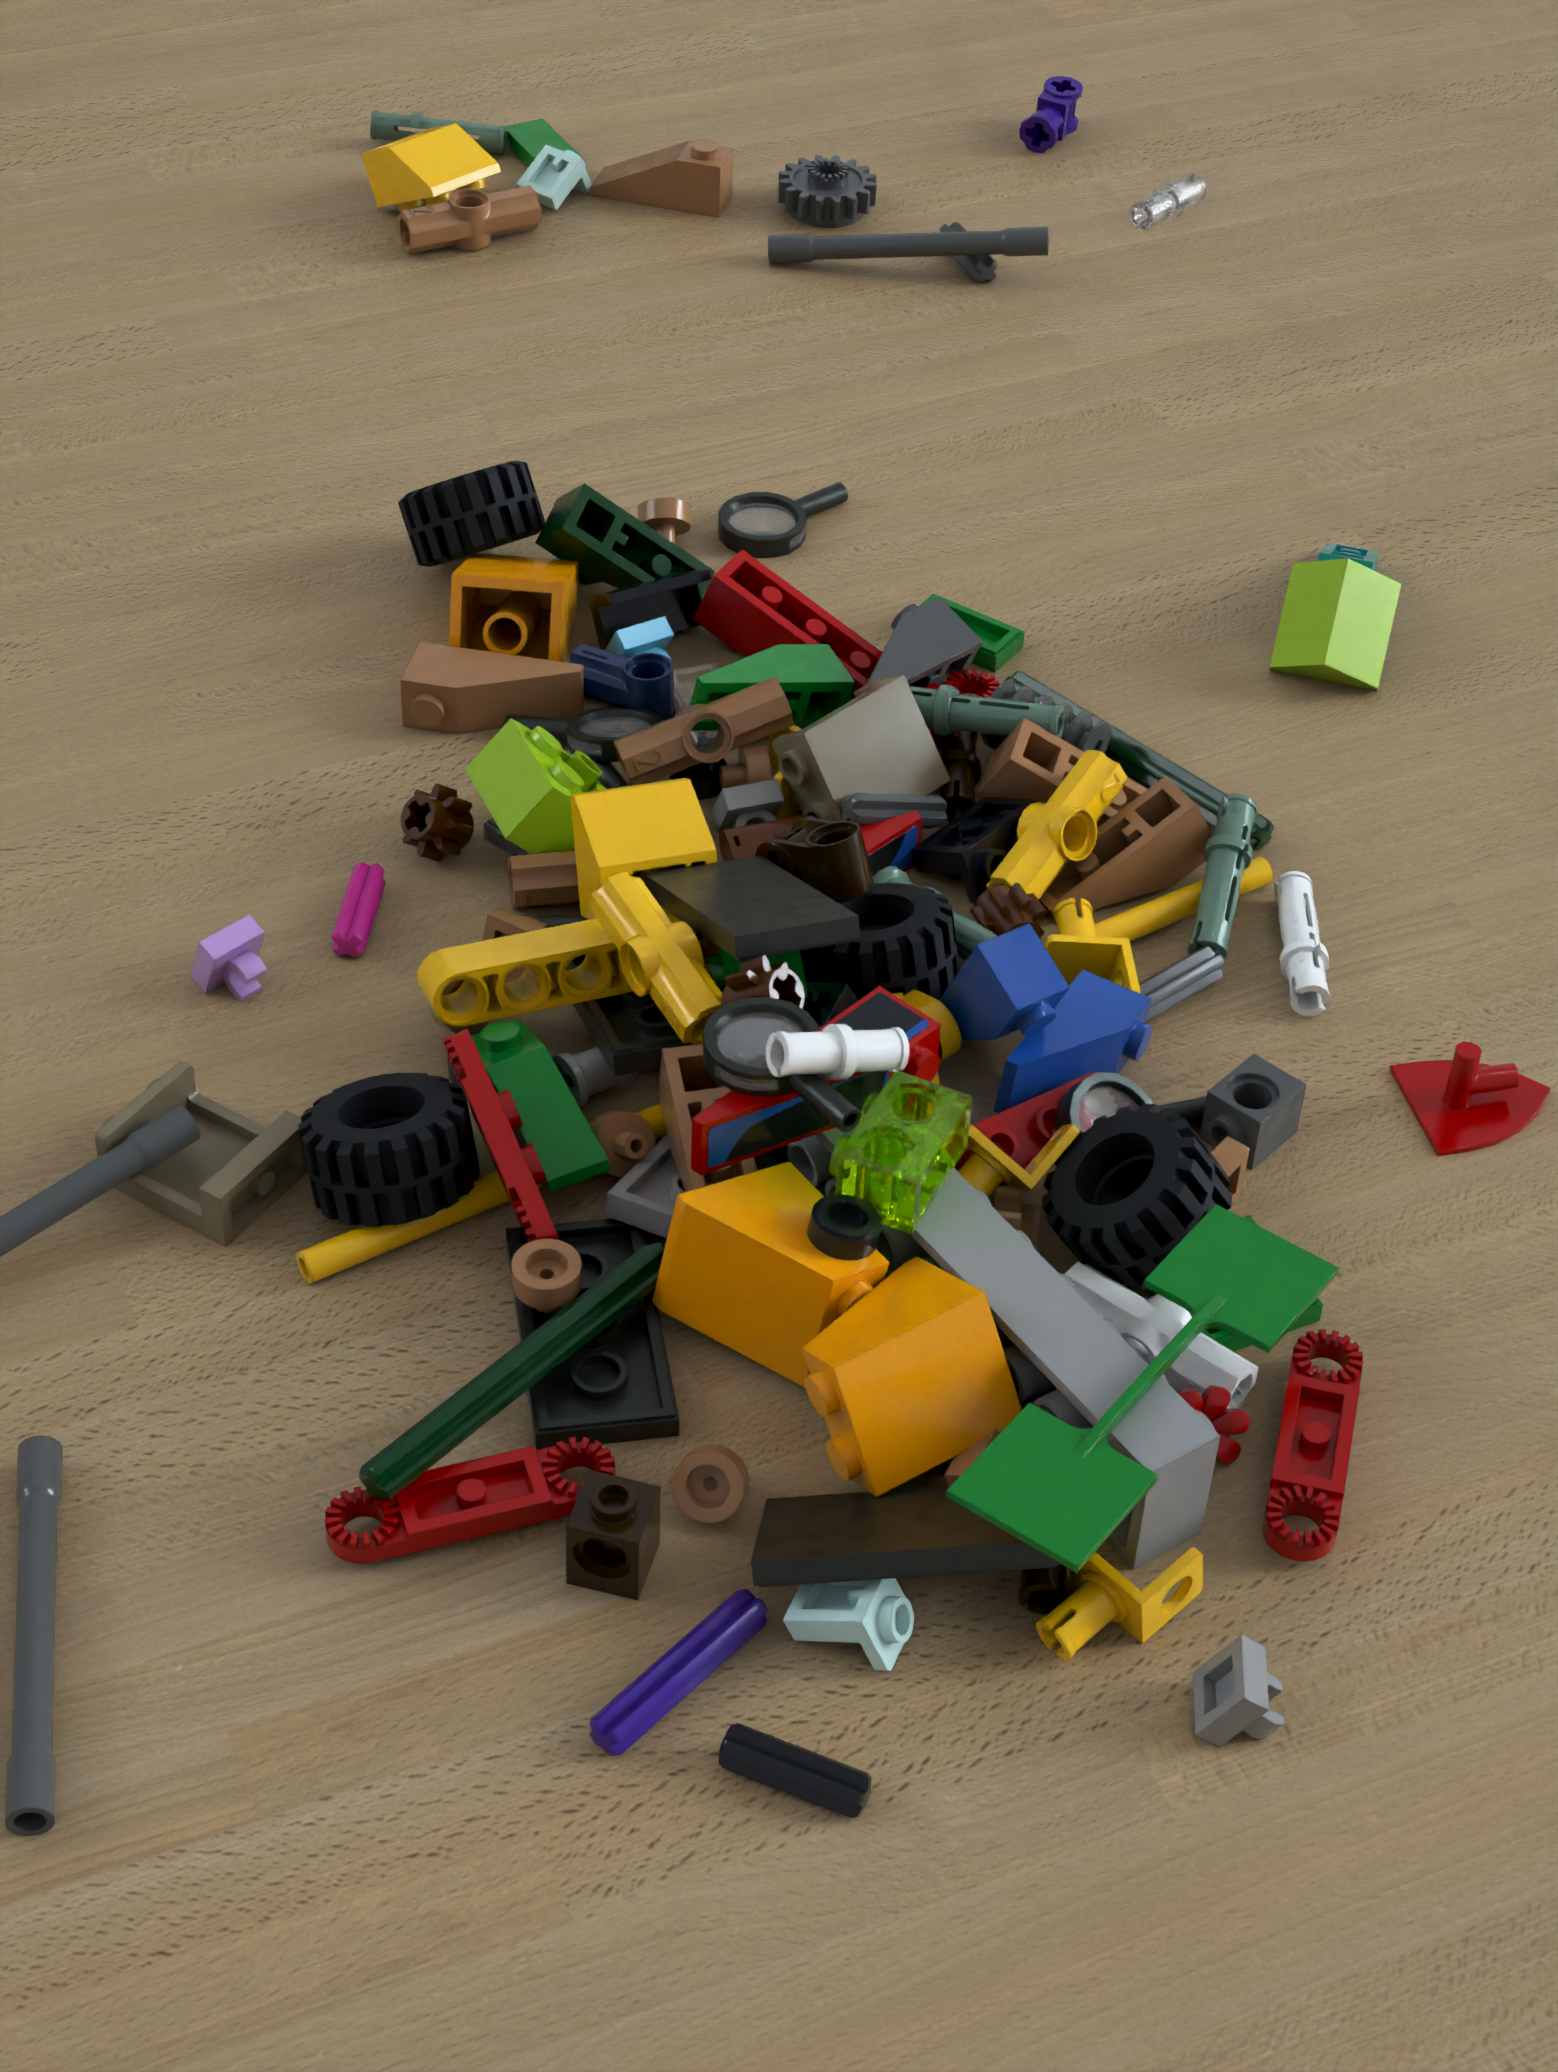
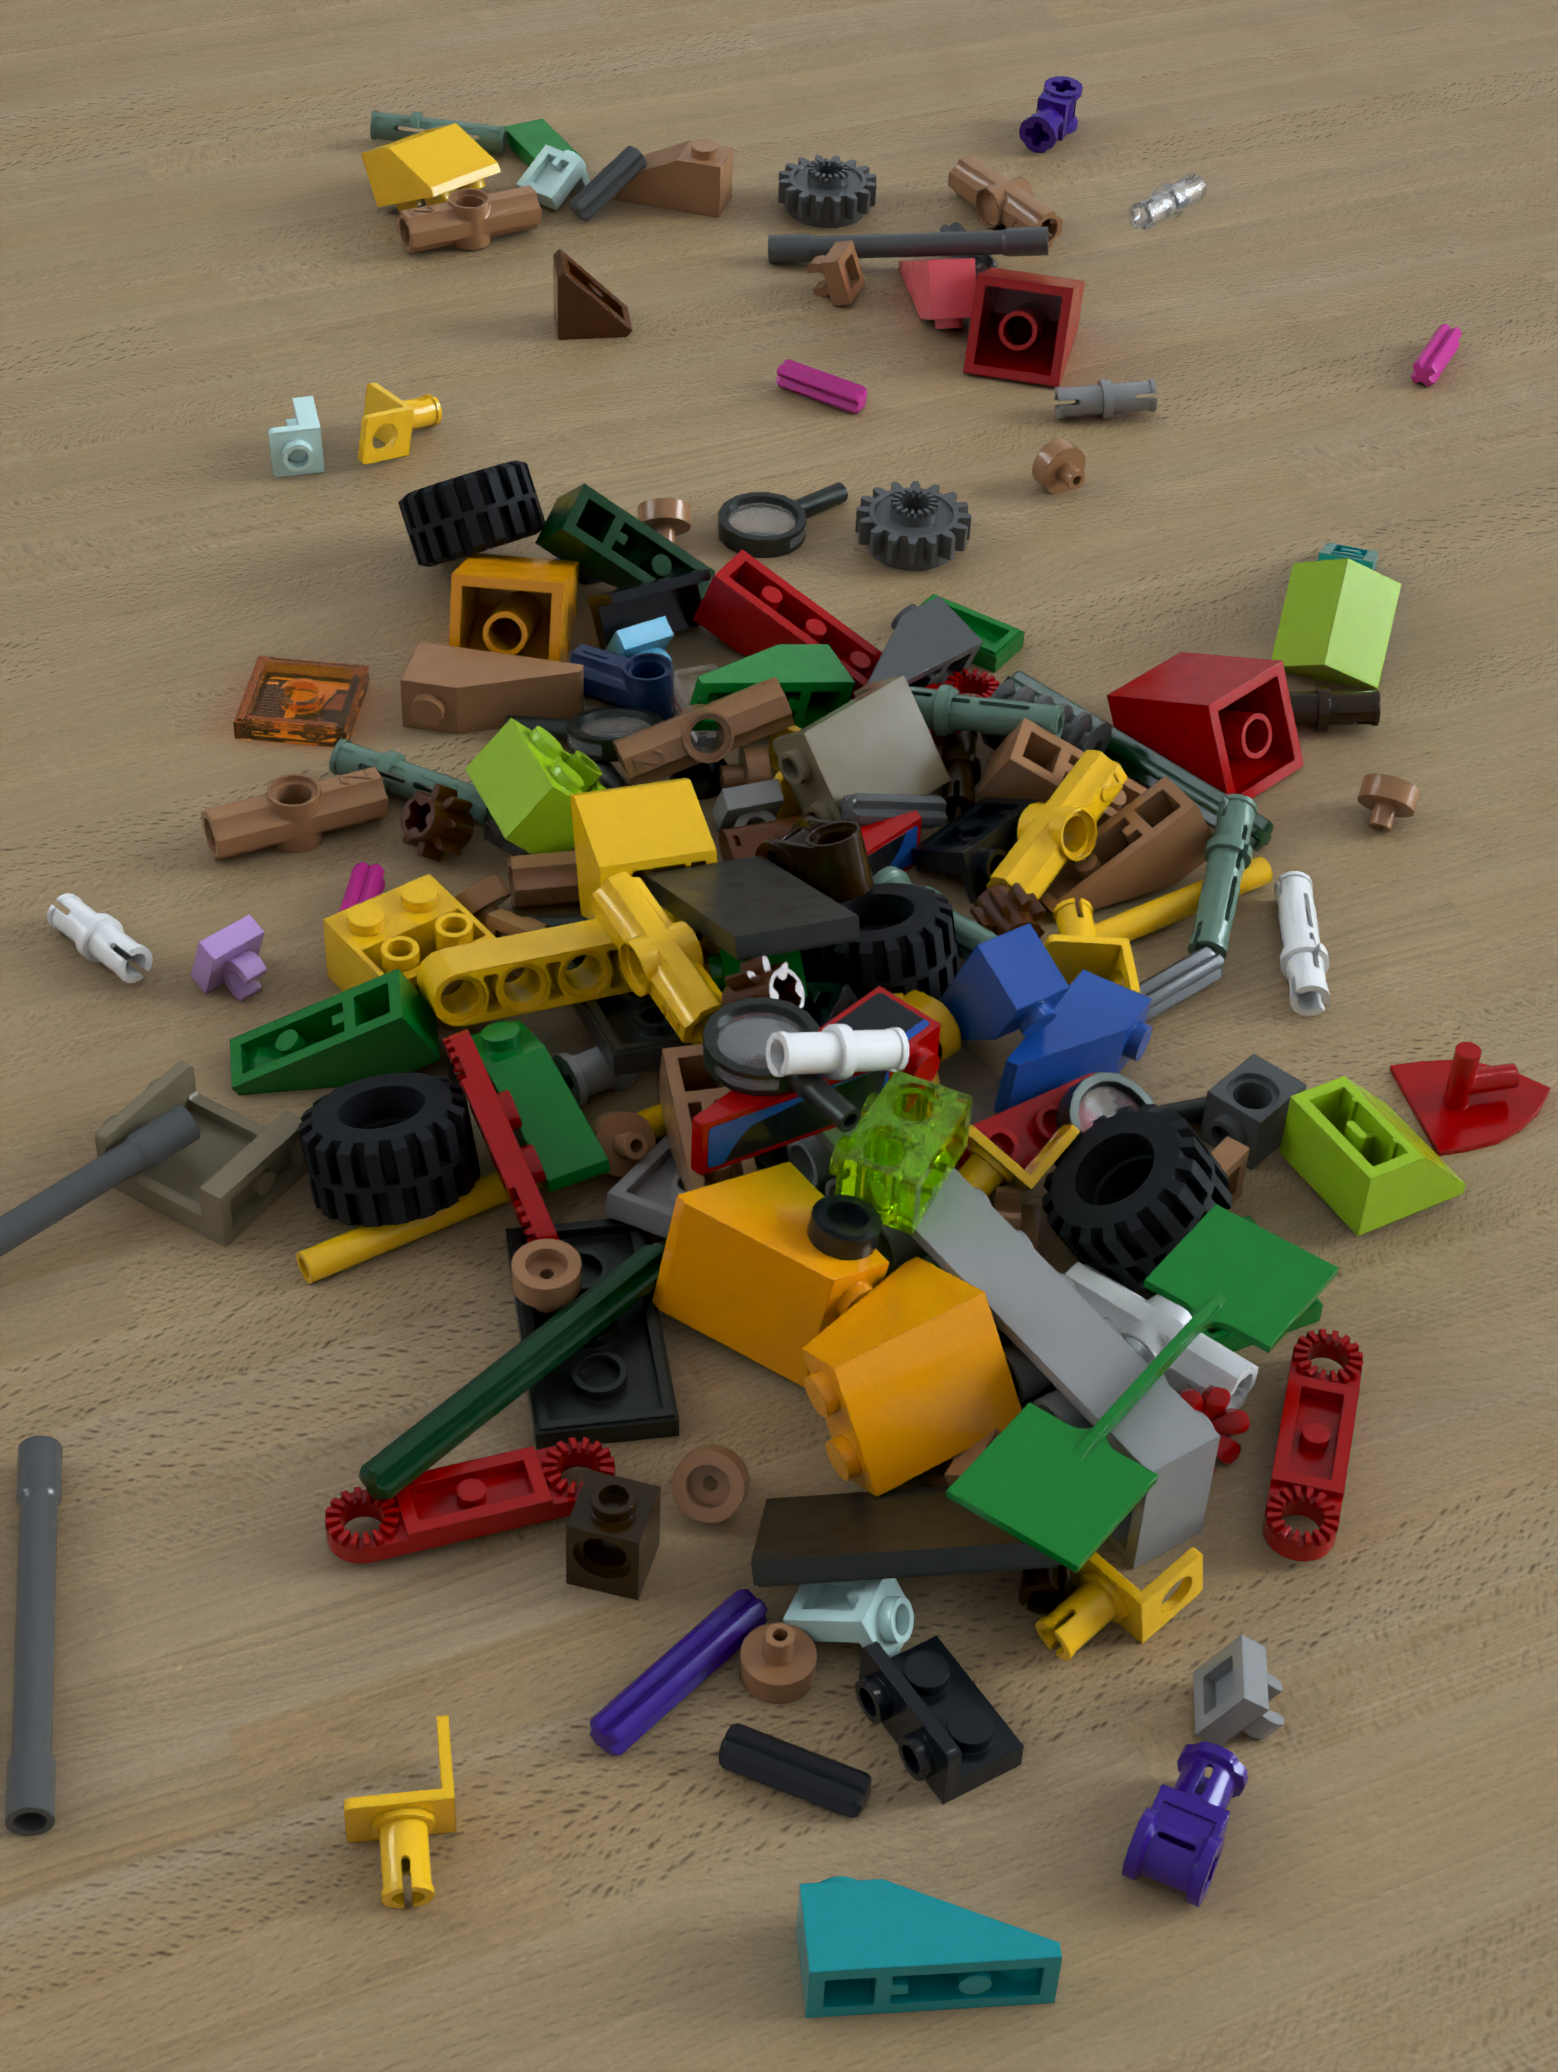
(99, 938): none -> white pin
(294, 813): none -> medium nougat piece
(298, 445): none -> light aqua bracket
(301, 701): none -> clear orange tile
(339, 1040): none -> green slope
(392, 422): none -> yellow bracket
(396, 932): none -> yellow slope
(403, 1826): none -> yellow bracket
(405, 776): none -> sand green pin
(484, 897): none -> medium nougat tile
(584, 305): none -> reddish brown slope
(608, 183): none -> dark grey axle
(778, 1663): none -> medium nougat tile
(821, 386): none -> dark pink axle
(841, 273): none -> medium nougat tile
(904, 1951): none -> teal slope
(913, 526): none -> dark grey gear
(936, 1718): none -> black bracket
(941, 289): none -> coral slope
(1001, 200): none -> medium nougat piece
(1022, 326): none -> red slope
(1059, 466): none -> medium nougat tile
(1105, 398): none -> light grey pin
(1187, 1824): none -> dark purple connector
(1215, 718): none -> red slope
(1335, 707): none -> dark brown pin
(1362, 1156): none -> lime slope
(1387, 799): none -> medium nougat tile
(1436, 355): none -> dark pink axle

